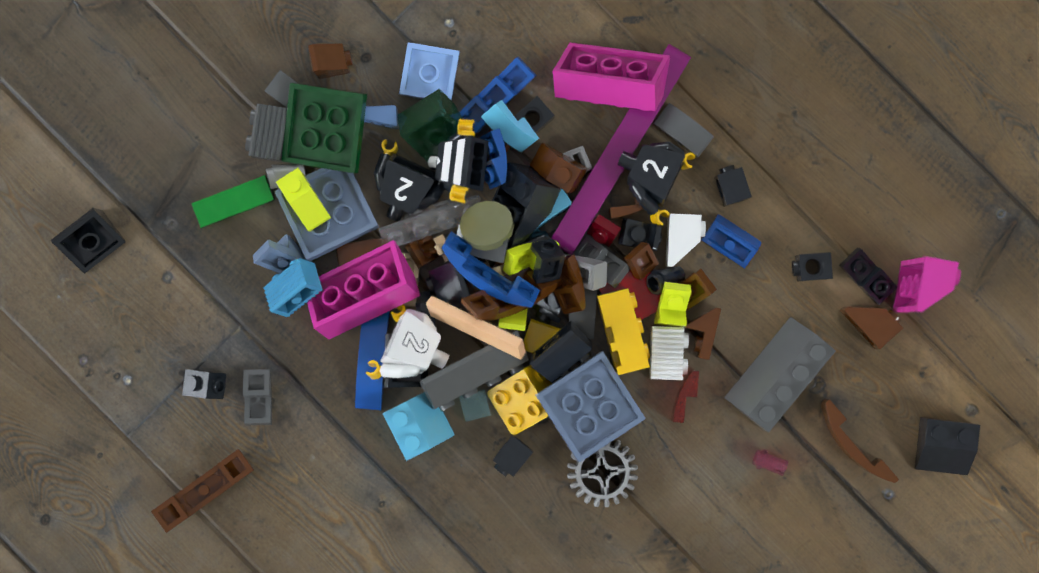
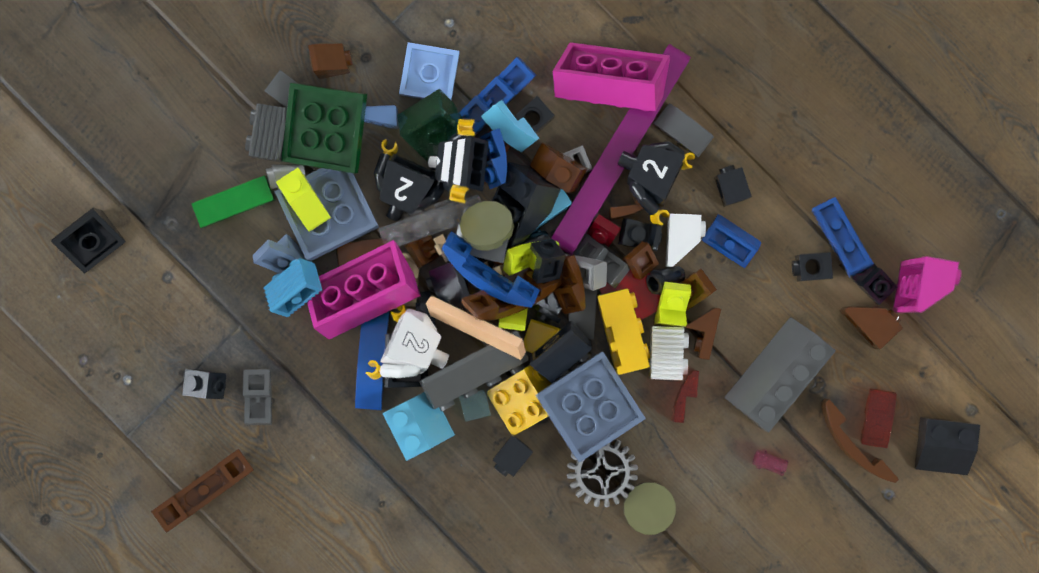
(649, 508): none -> olive tile
(842, 237): none -> blue tile
(879, 418): none -> clear red slope

